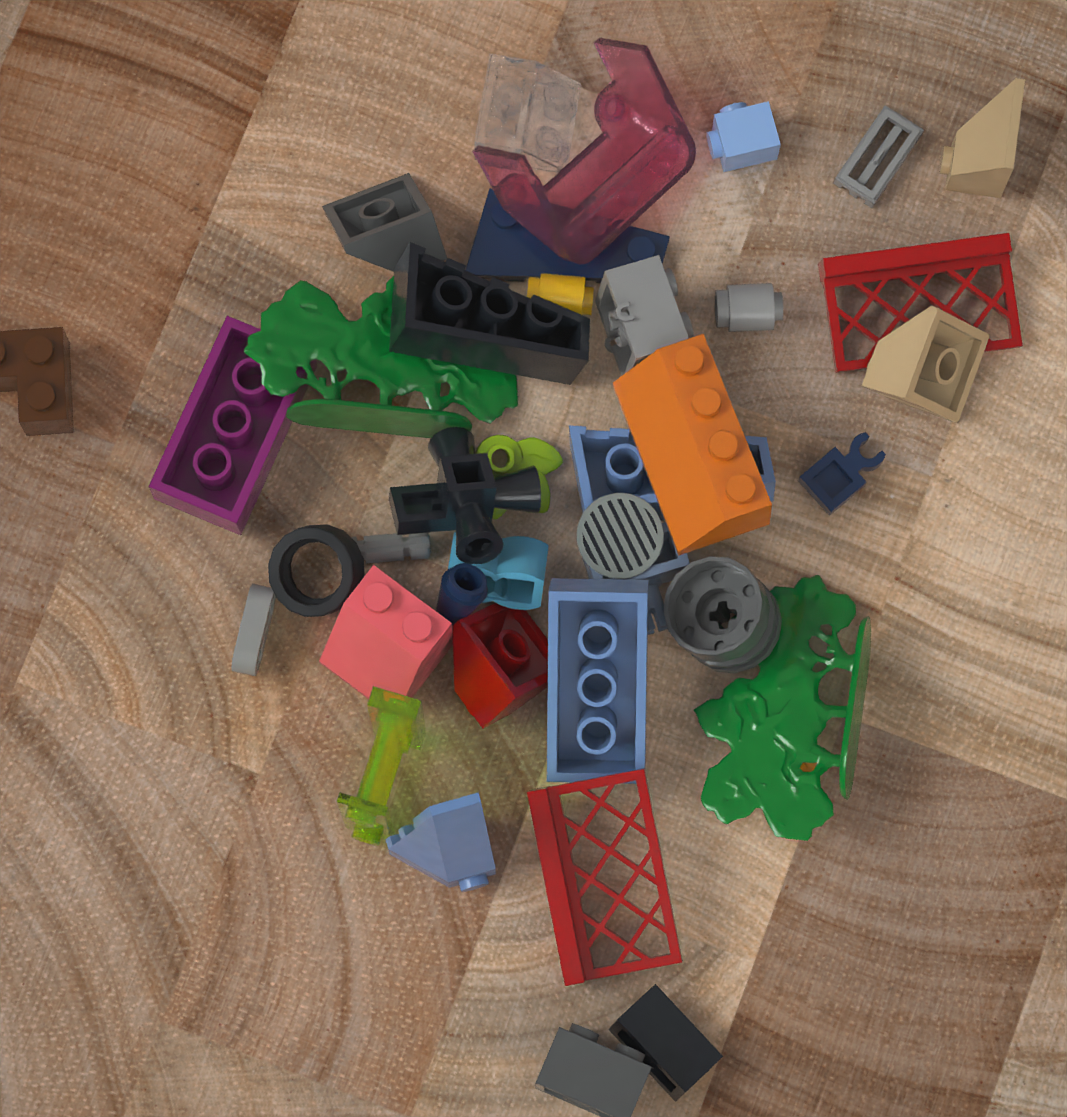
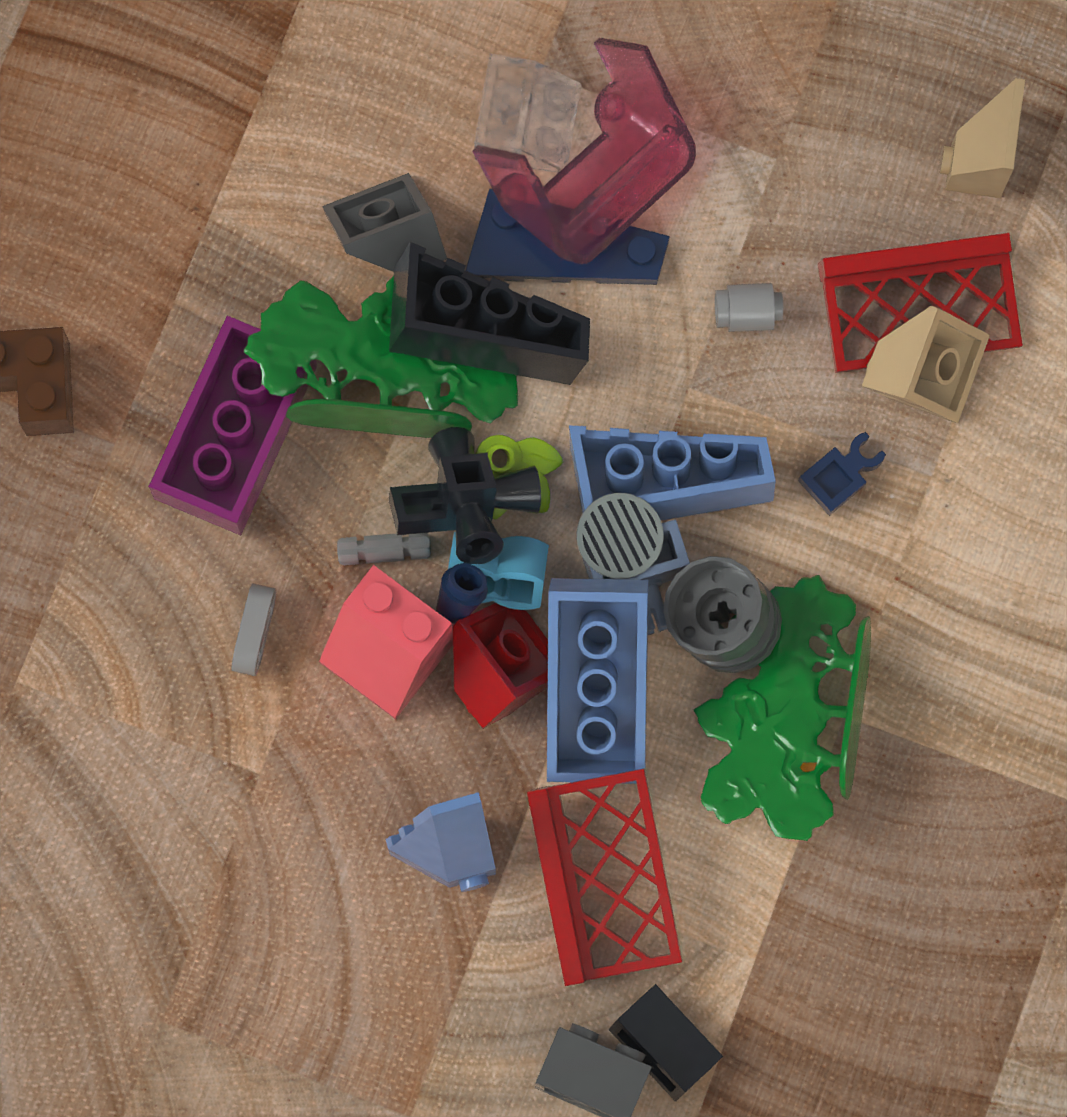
(281, 573): black tyre -> none
(396, 726): clear neon green fence -> none
(564, 291): yellow brick -> none
(640, 311): light grey brick -> none
(692, 446): orange slope -> none
(743, 136): light blue brick -> none
(858, 188): light grey tile -> none

